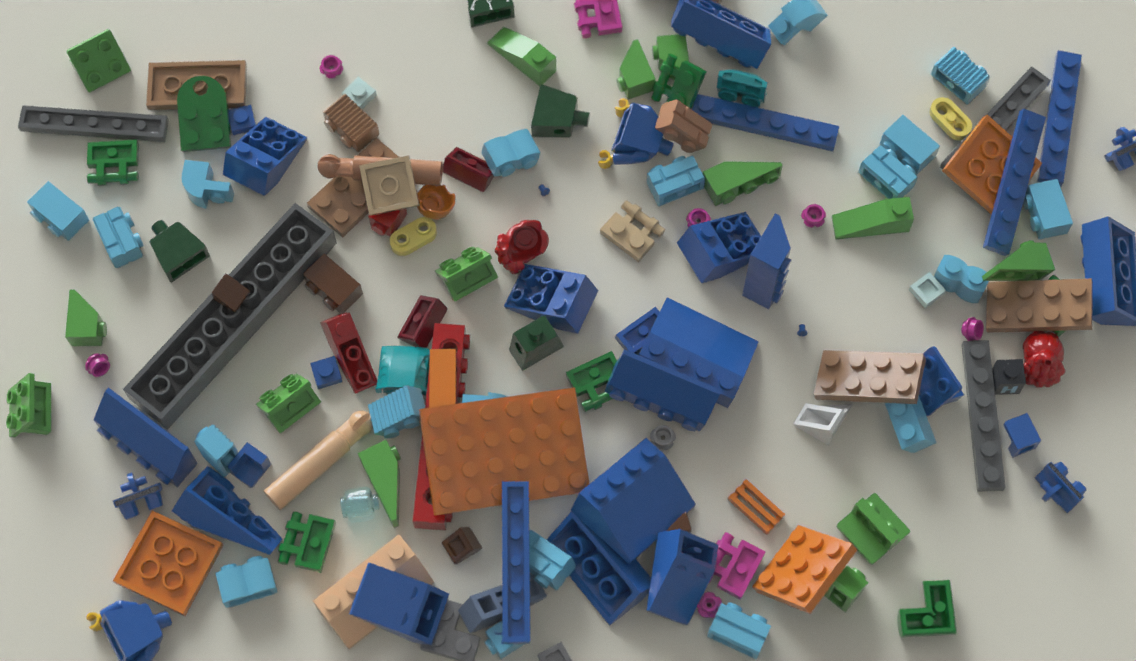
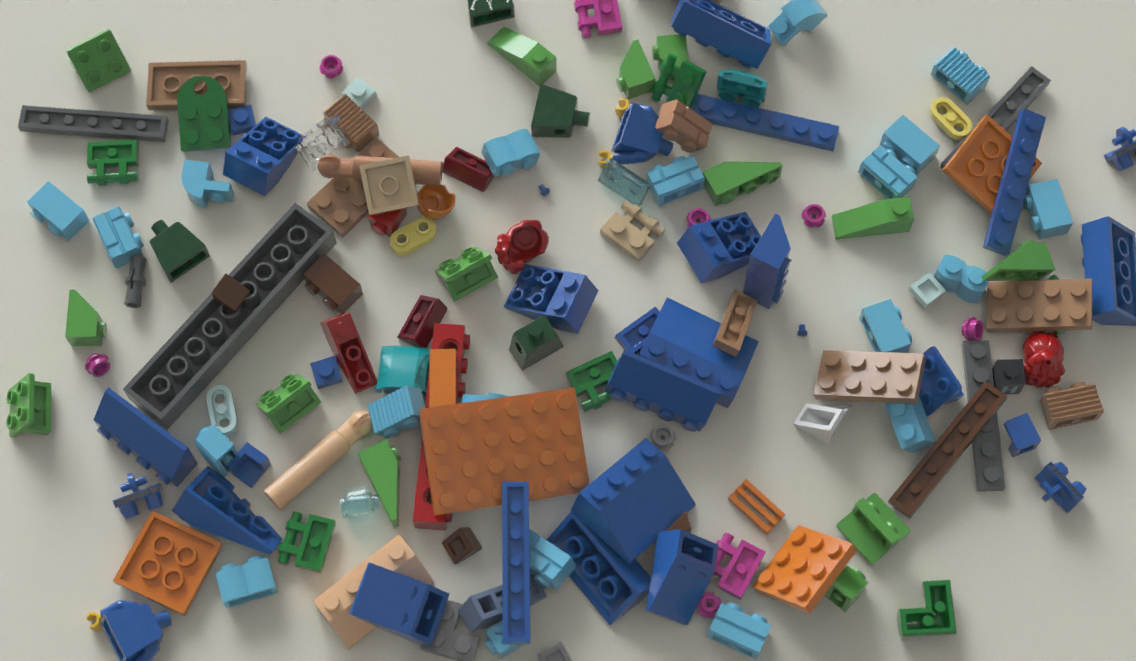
(135, 281): none -> dark grey pin
(224, 411): none -> light aqua plate
(323, 141): none -> clear bracket
(624, 182): none -> clear light blue plate
(735, 323): none -> medium nougat plate
(885, 328): none -> medium azure brick
(947, 450): none -> reddish brown plate
(1059, 117): blue plate -> none
(1071, 405): none -> medium nougat brick

